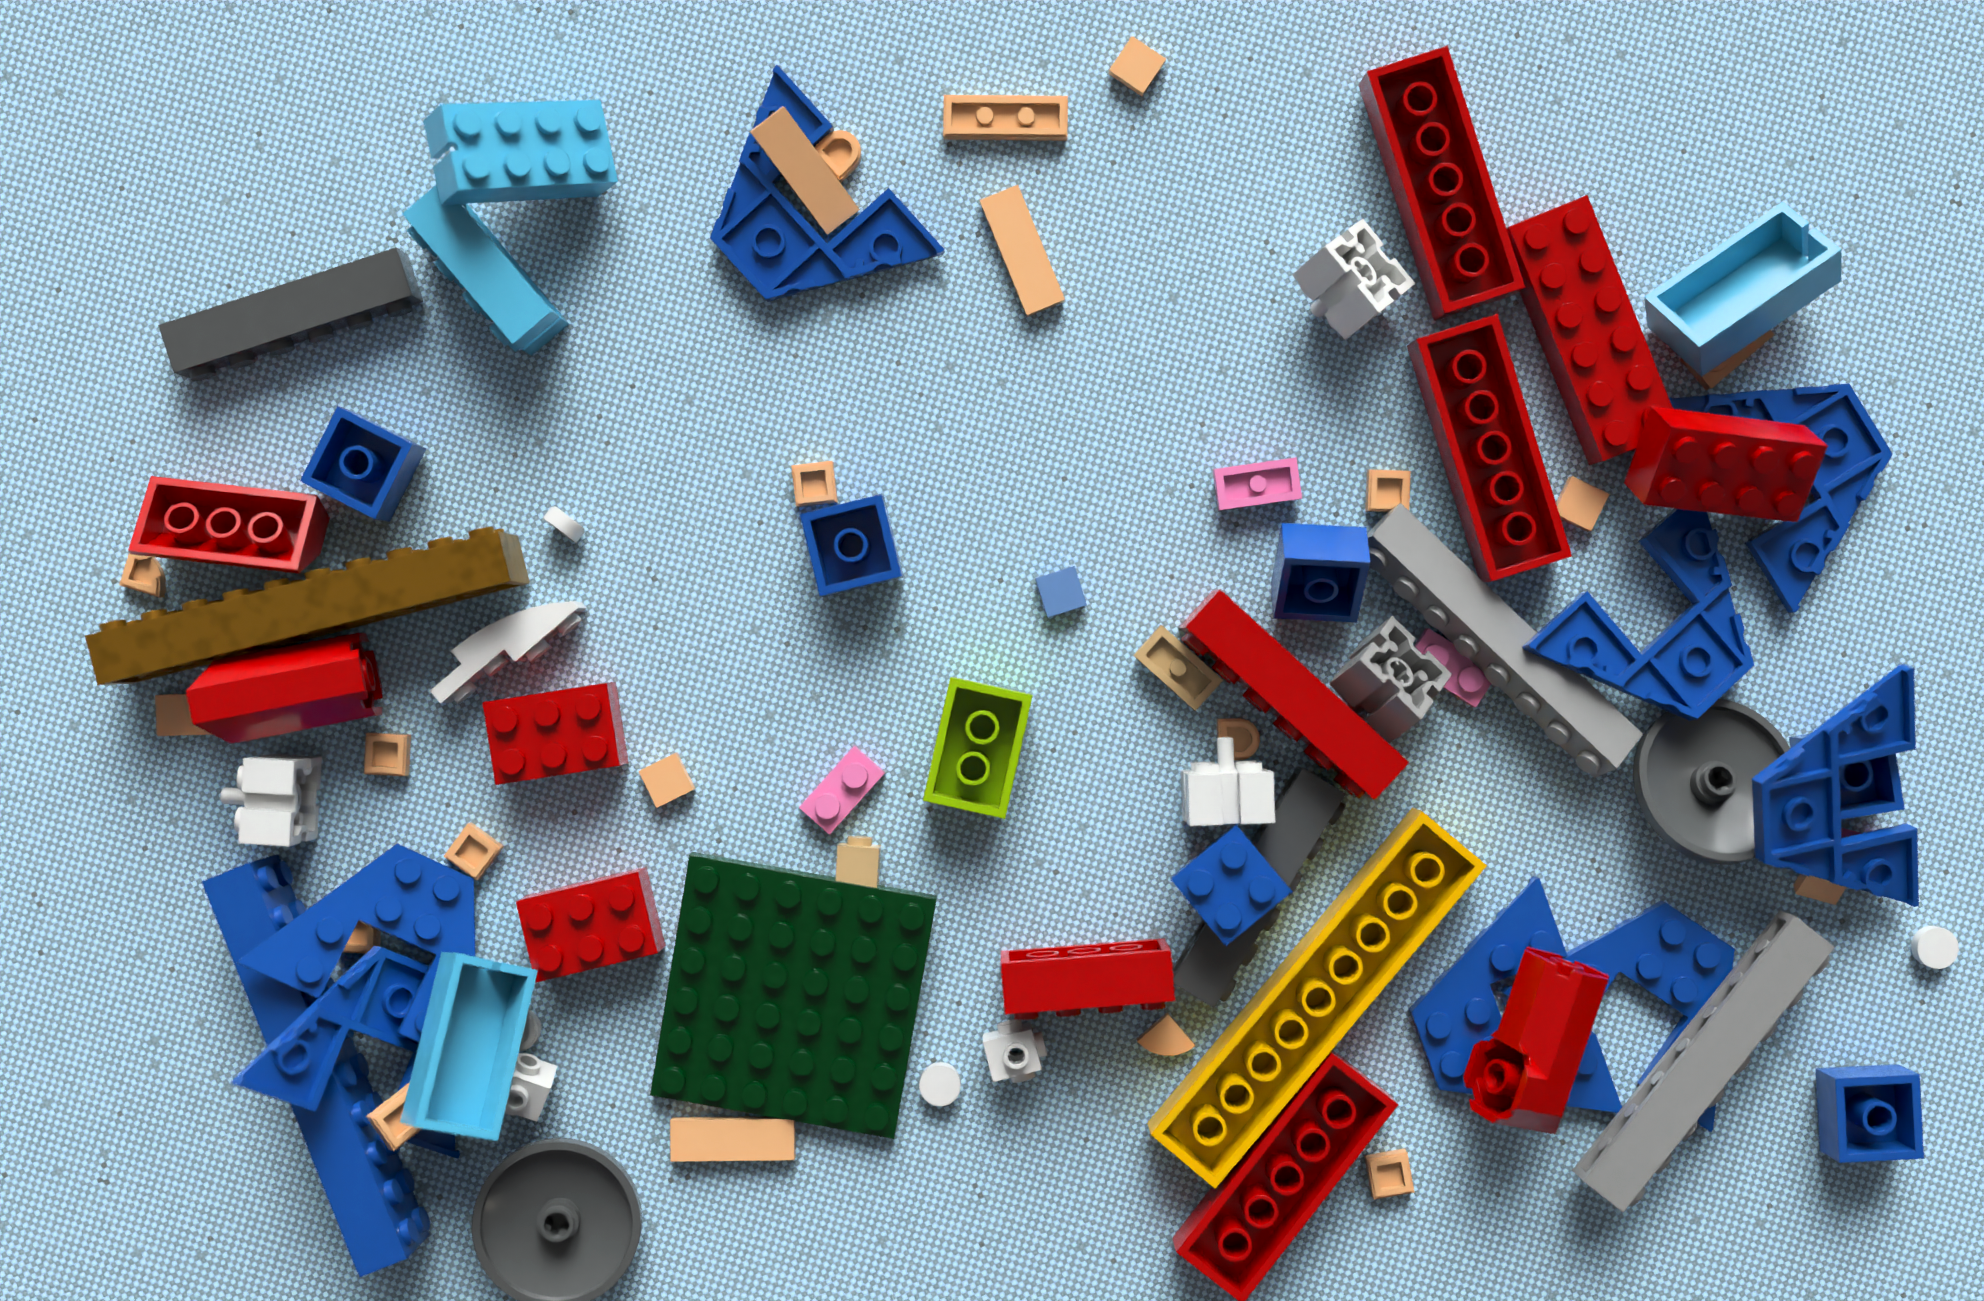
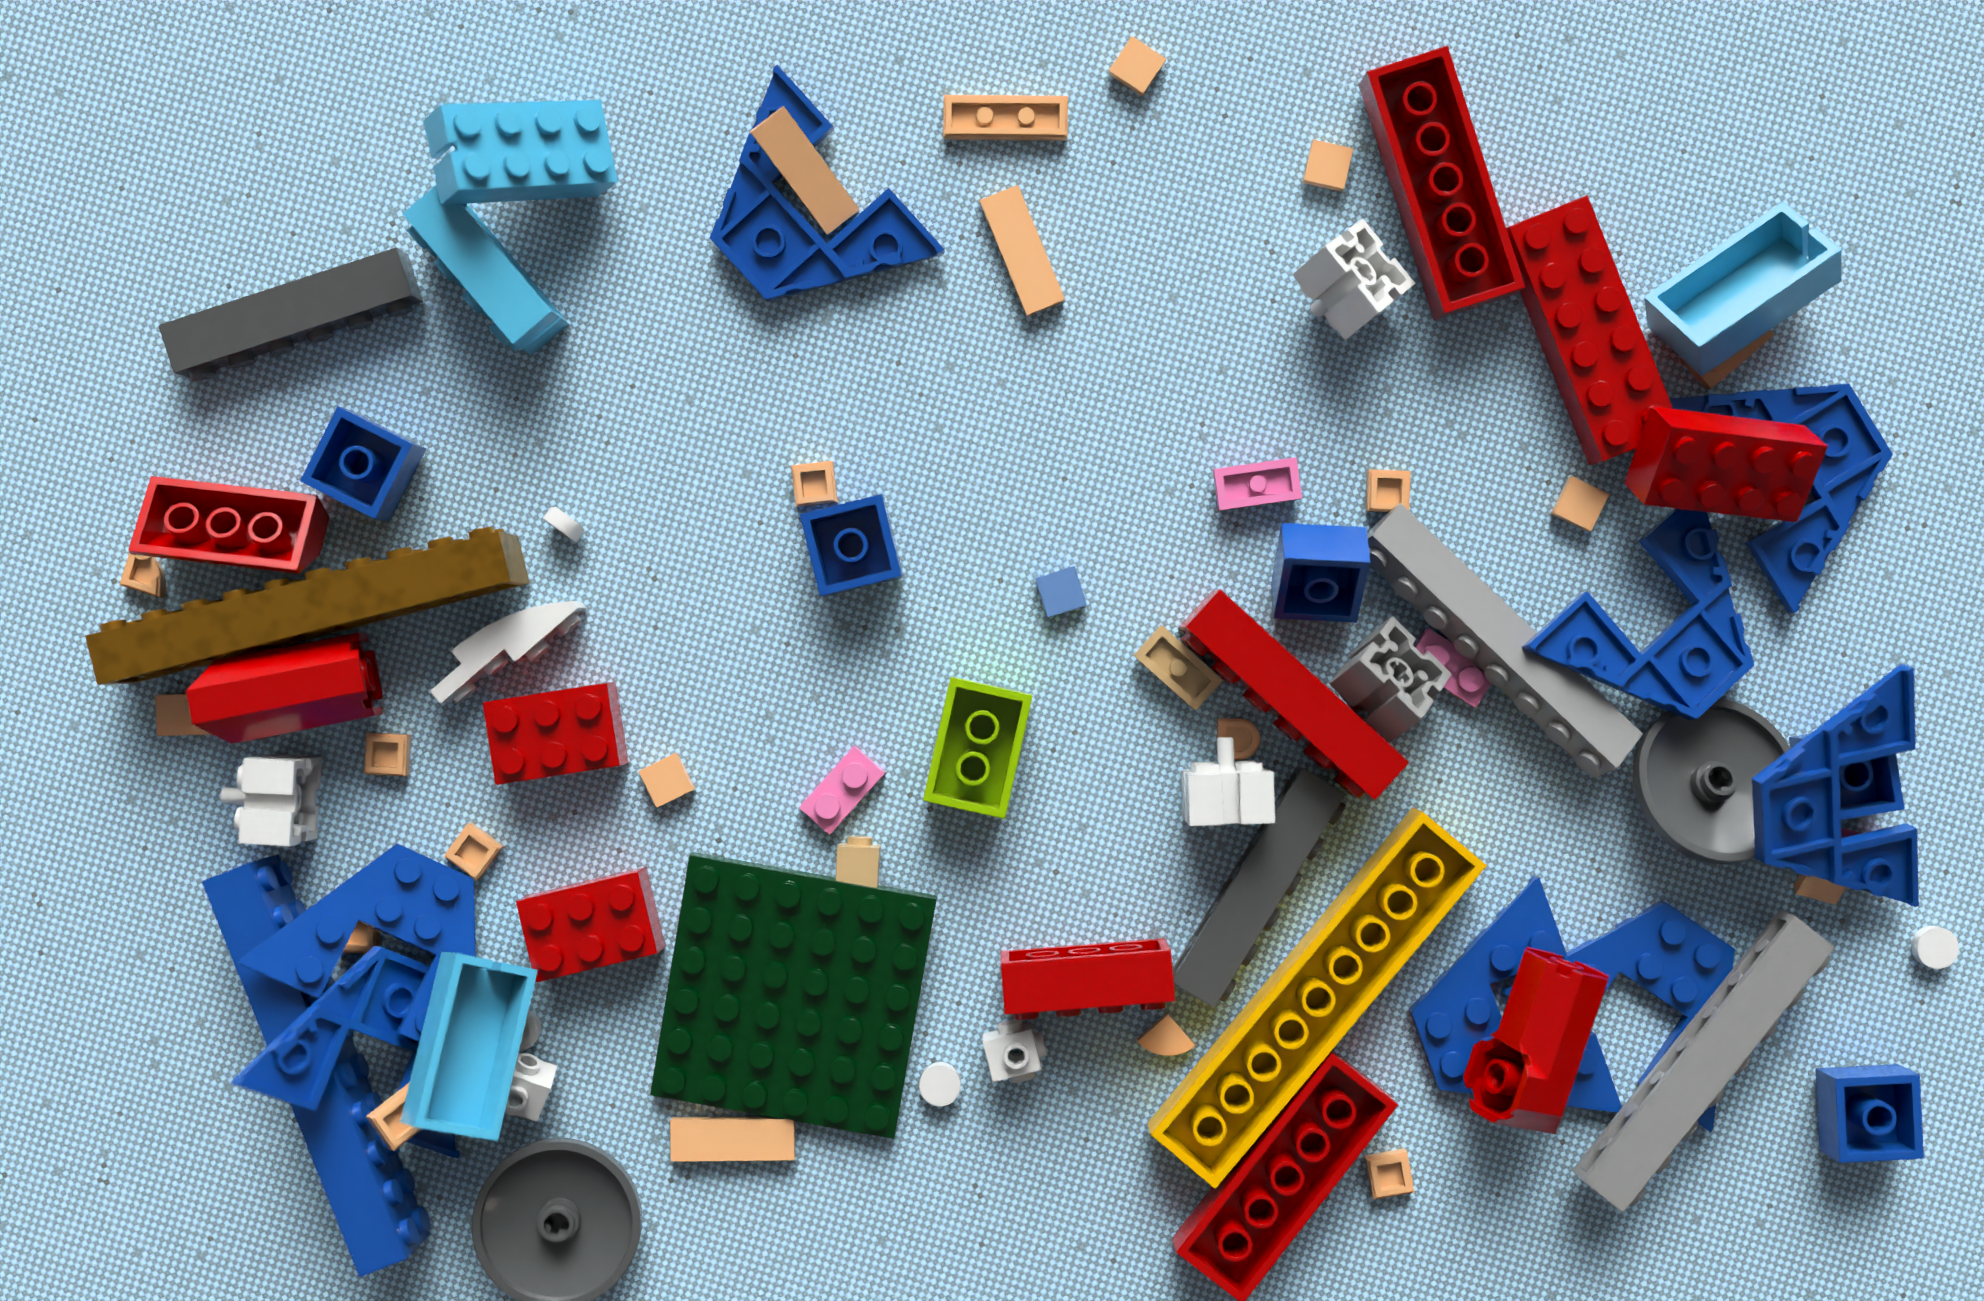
(840, 152): light nougat tile -> none
(1230, 884): blue brick -> none
(1327, 165): none -> light nougat tile
(1489, 449): red brick -> none

